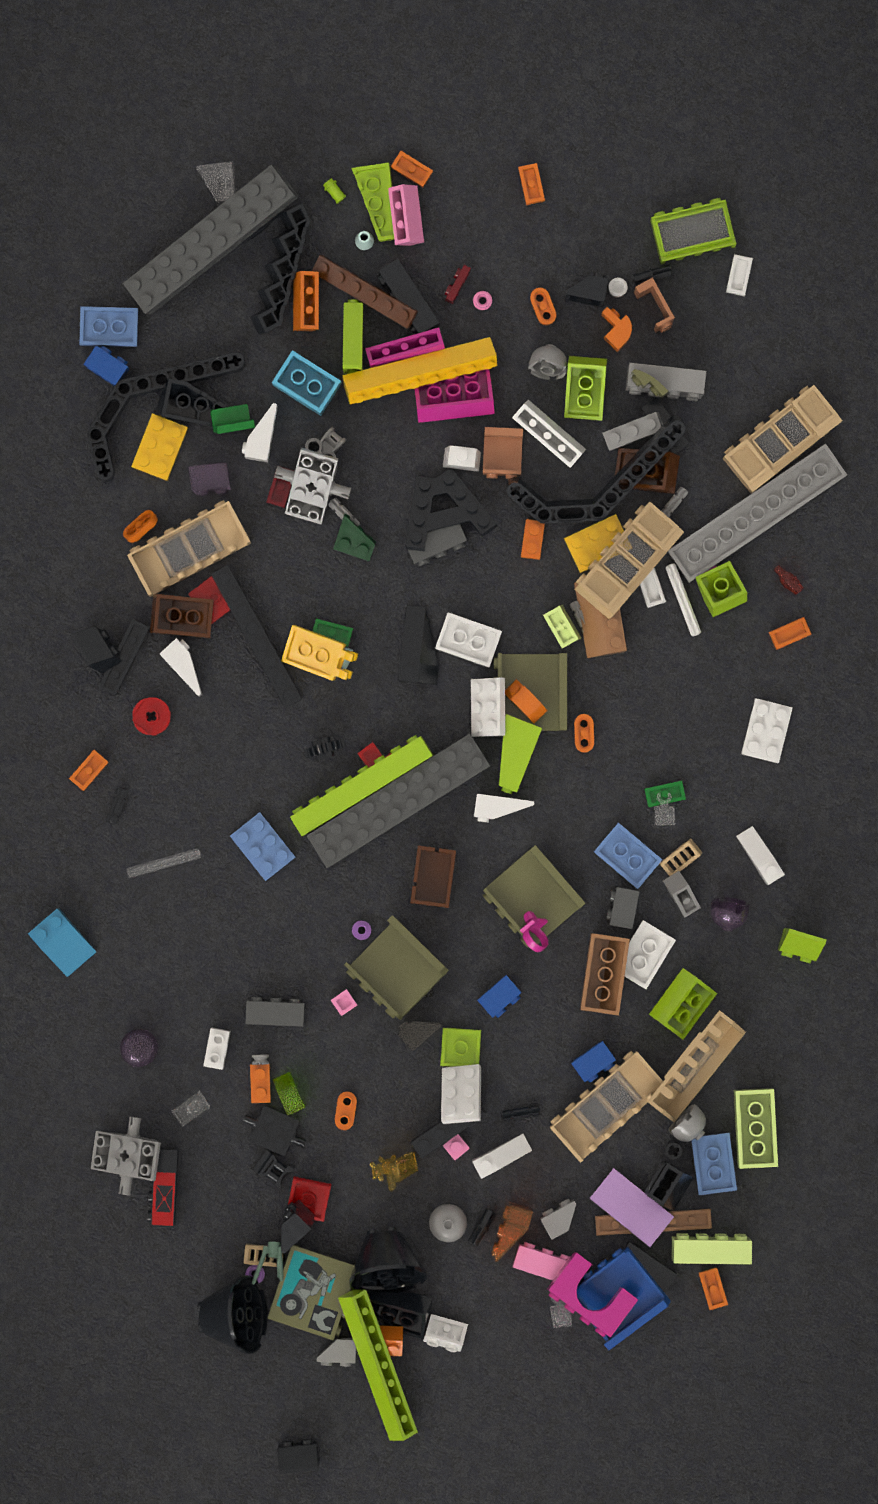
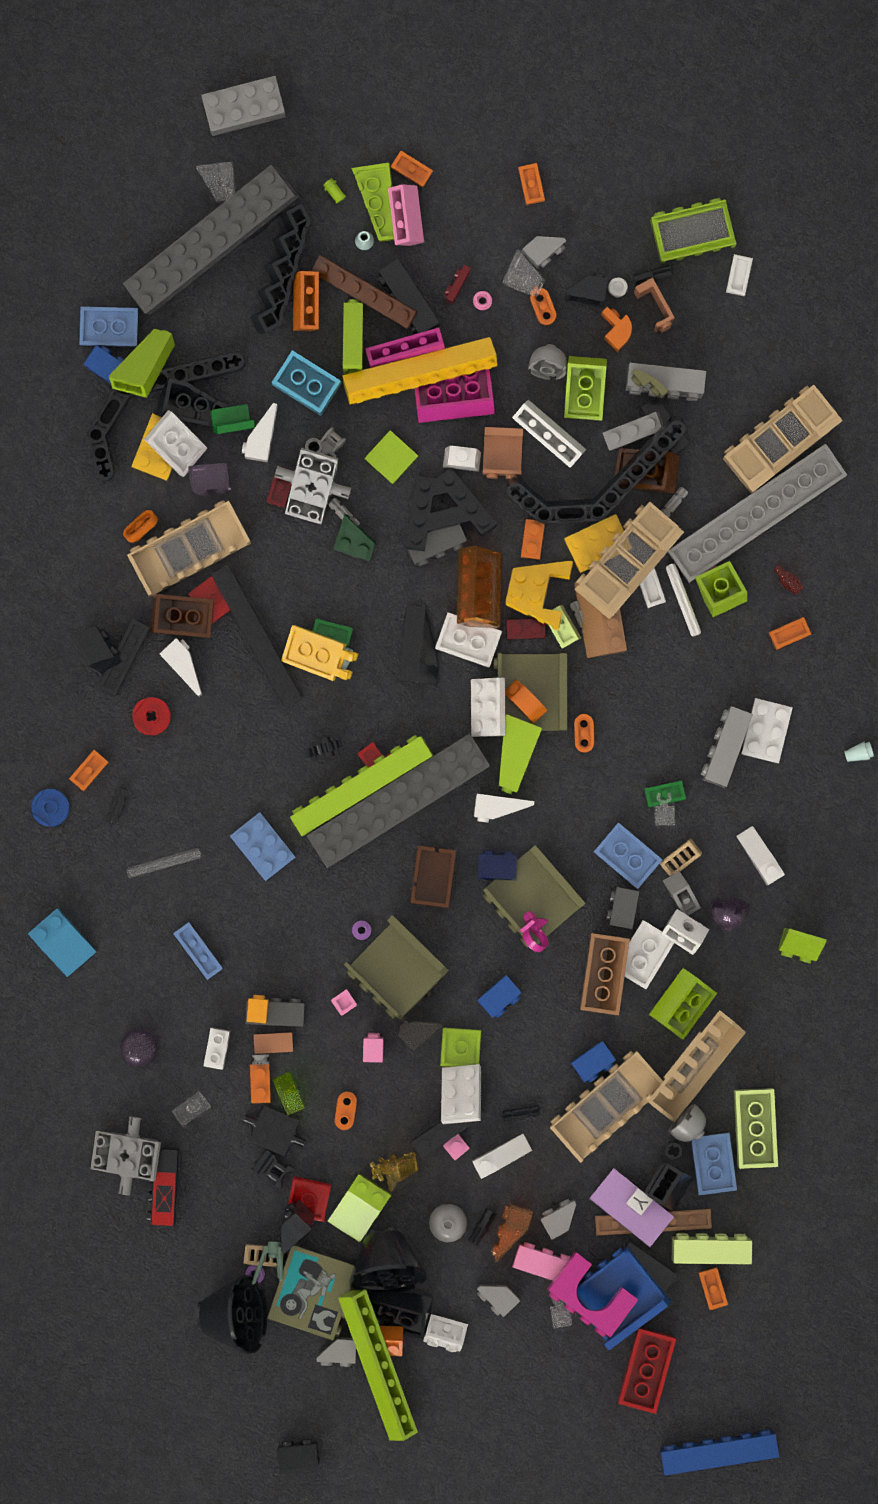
(50, 807): none -> blue tile
(143, 364): none -> lime slope
(175, 443): none -> white plate
(198, 951): none -> medium blue plate
(243, 105): none -> light grey brick
(257, 1009): none -> light orange brick
(273, 1043): none -> nougat tile
(359, 1207): none -> lime slope
(373, 1048): none -> bright pink brick
(391, 457): none -> lime tile
(479, 587): none -> clear orange slope
(497, 866): none -> clear blue brick
(500, 1297): none -> light grey slope
(523, 276): none -> clear wing
(525, 629): none -> dark red plate
(529, 589): none -> yellow wing
(543, 248): none -> light grey slope
(639, 1202): none -> white tile
(646, 1370): none -> red brick
(685, 931): none -> white brick
(719, 1453): none -> blue brick
(727, 747): none -> light grey brick
(859, 752): none -> light aqua cone

